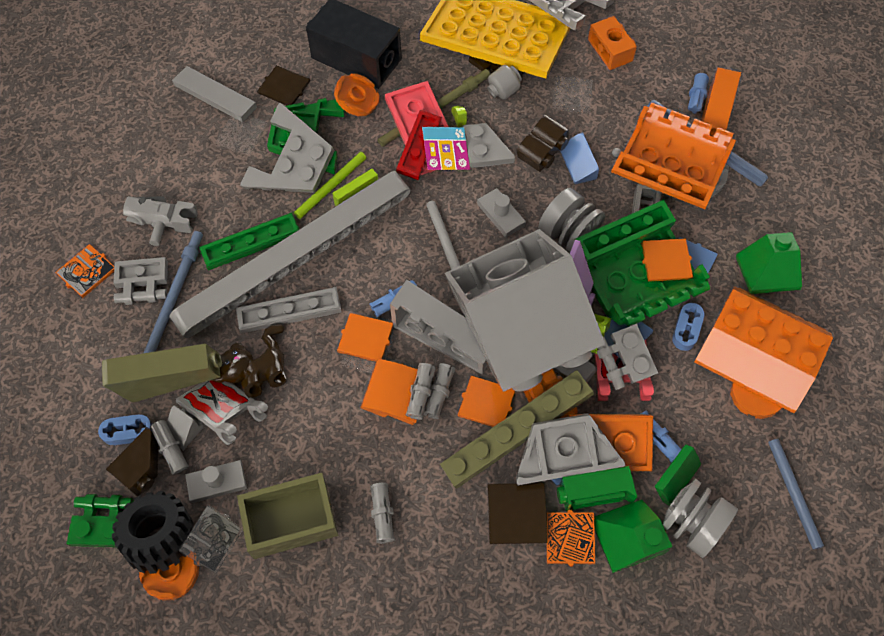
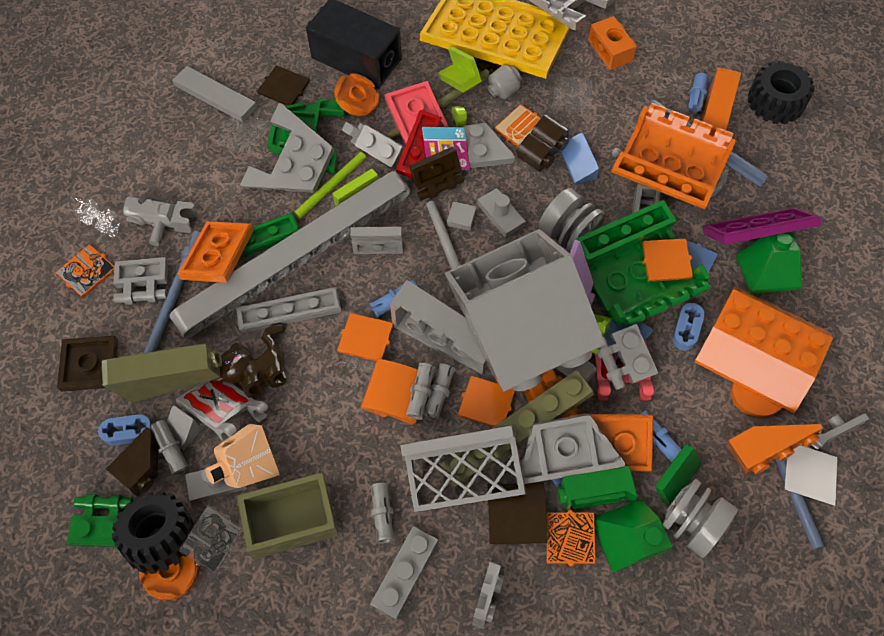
(82, 362): none -> dark brown plate
(107, 220): none -> clear hinge
(216, 252): none -> orange tile
(243, 459): none -> light nougat torso
(375, 143): none -> light grey hinge
(377, 240): none -> light grey plate
(404, 573): none -> light grey plate
(435, 168): none -> dark brown plate
(460, 443): none -> light grey fence
(461, 216): none -> light grey tile
(462, 73): none -> lime panel
(492, 583): none -> light grey wing
(517, 125): none -> piece
(761, 225): none -> magenta tile
(763, 444): none -> orange slope
(766, 91): none -> black tyre
(812, 474): none -> white sticker
(839, 429): none -> light grey piece

